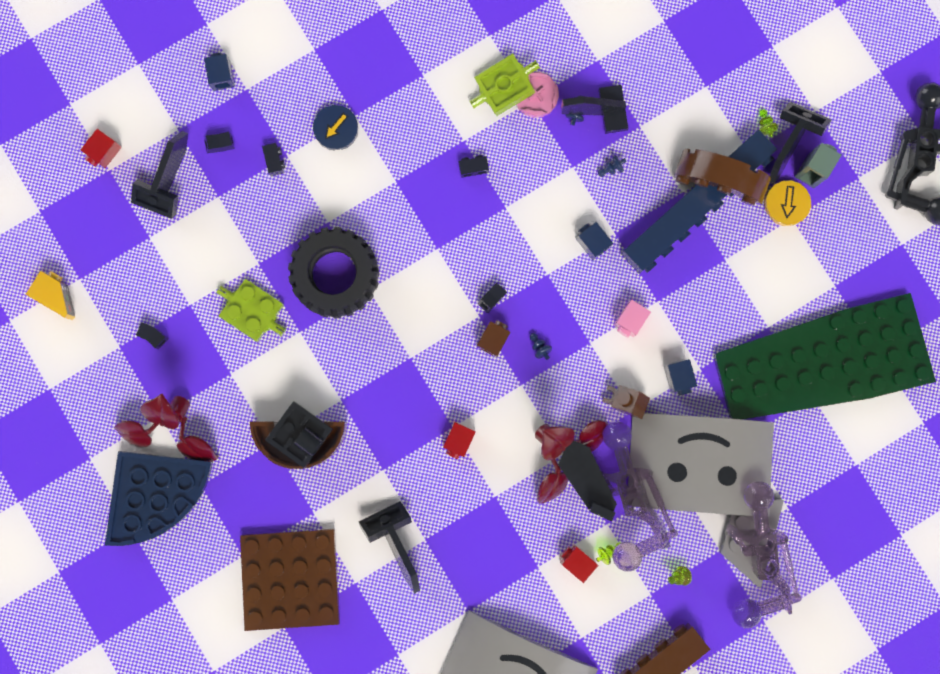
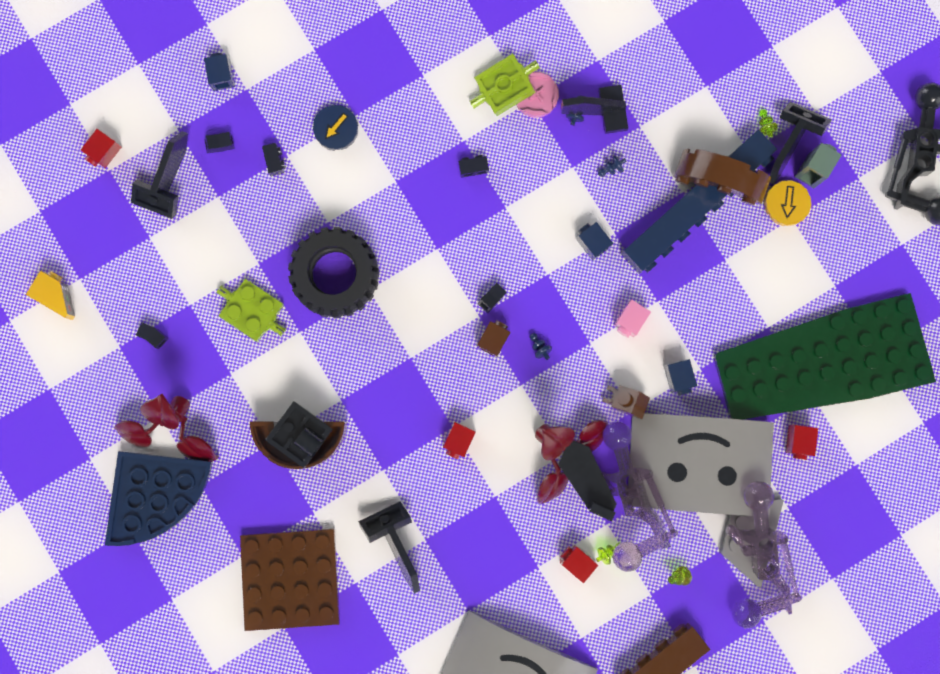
(801, 441): none -> red brick

